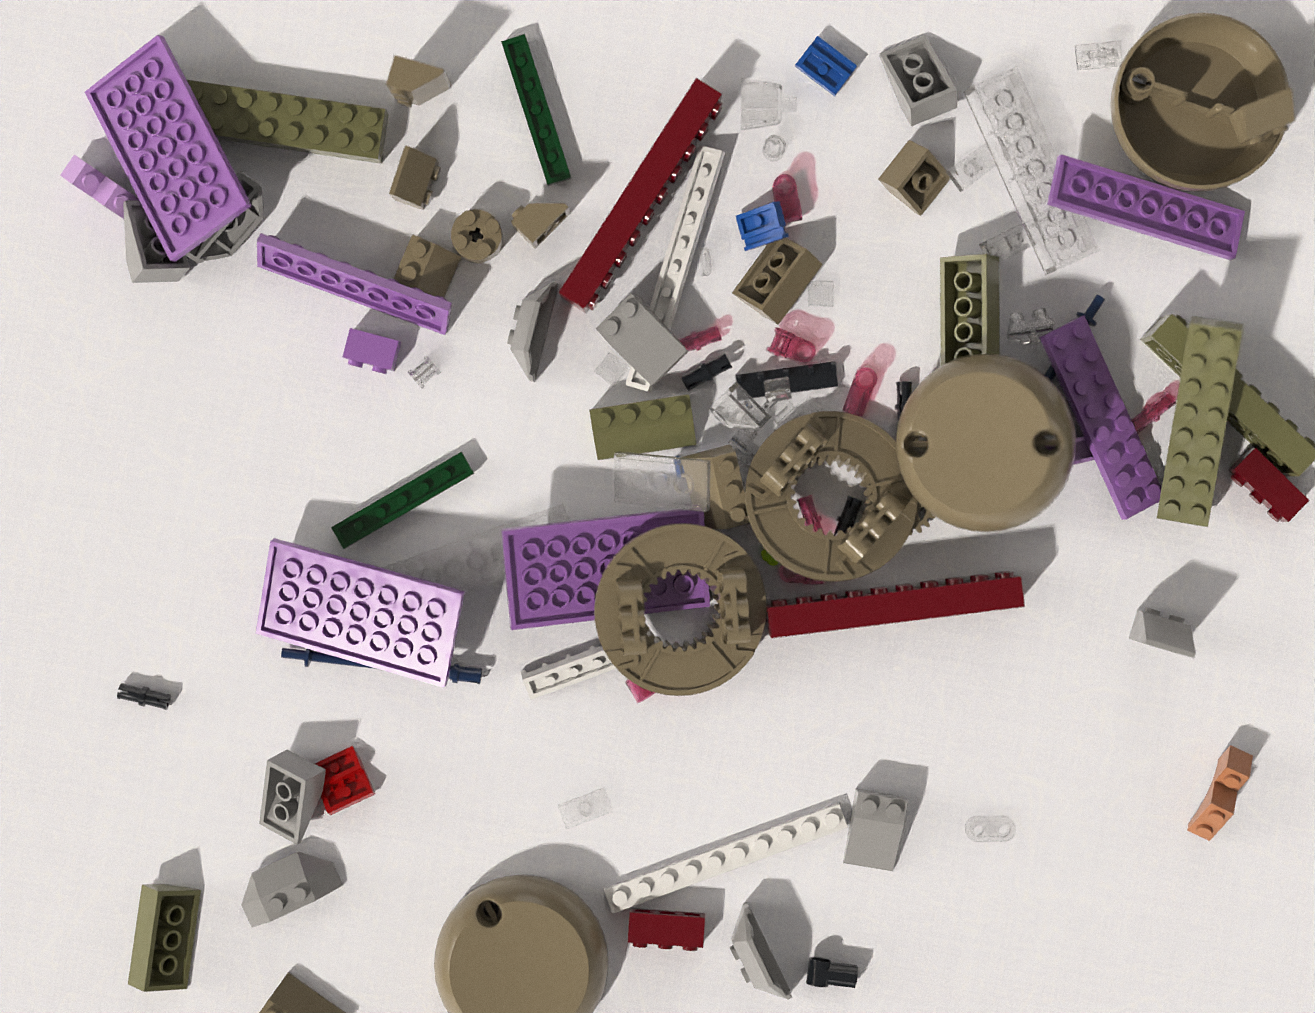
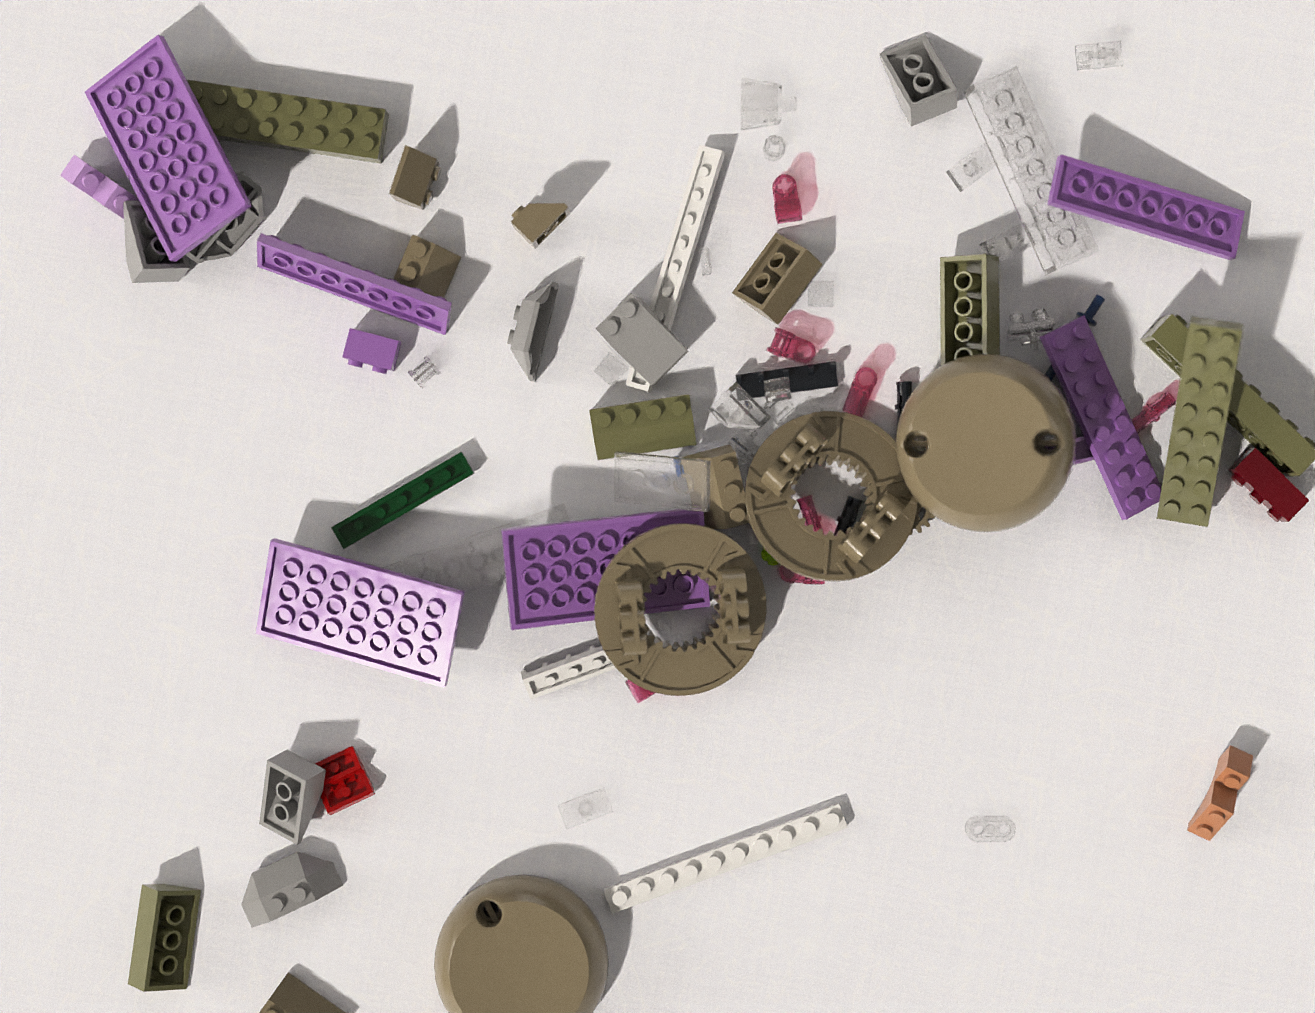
(143, 696): black pin -> none
(415, 81): dark tan slope -> none
(456, 674): dark blue bar -> none
(472, 222): dark tan brick -> none
(536, 110): dark green plate -> none
(641, 195): dark red brick -> none
(666, 929): dark red brick -> none
(700, 339): clear pink pin -> none
(706, 372): black pin -> none
(754, 952): light grey wedge -> none
(762, 225): blue plate -> none
(824, 972): black piece -> none
(825, 66): blue plate -> none
(875, 829): light grey slope -> none
(895, 606): dark red brick -> none
(915, 177): dark tan slope -> none
(1163, 632): light grey slope -> none
(1193, 79): dark tan cylinder -> none
(1264, 116): dark tan slope -> none

